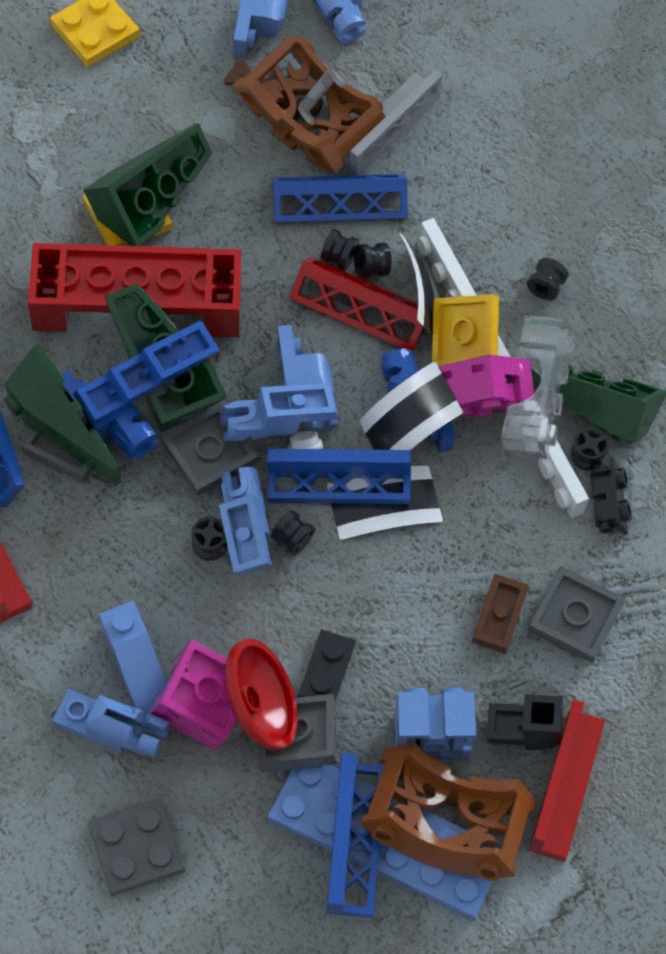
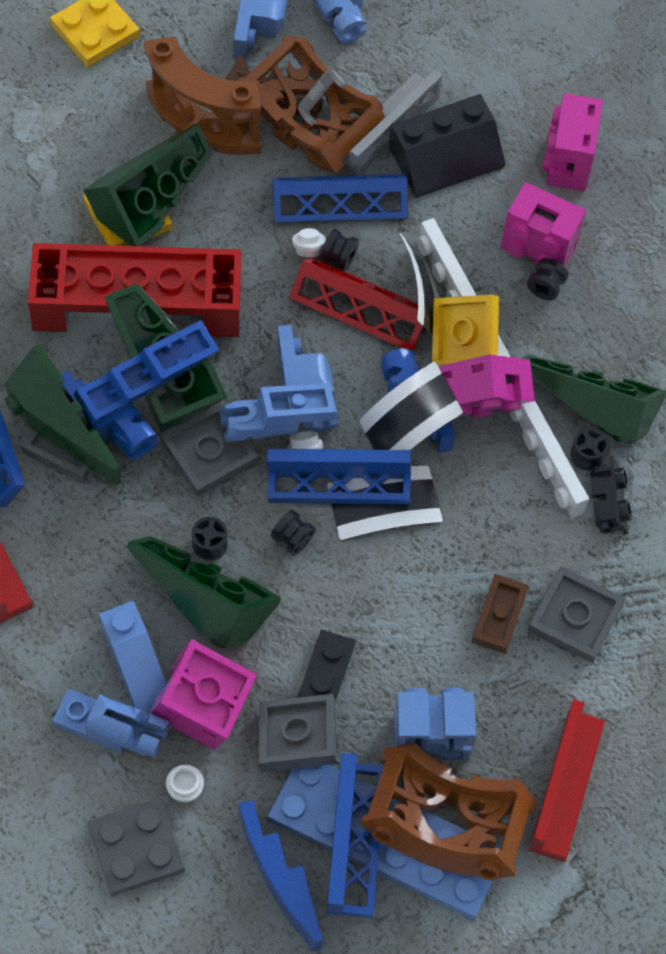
(180, 84): none -> dark orange fence
(184, 783): none -> white plate
(212, 602): none -> dark green wedge
(245, 521): medium blue plate -> none
(260, 694): red dish -> none
(286, 885): none -> blue slope
(308, 243): none -> white plate
(372, 260): black wheel -> none
(447, 145): none -> black slope
(529, 424): clear arch -> none
(533, 724): black brick -> none
(542, 226): none -> dark pink piece
(572, 141): none -> dark pink piece

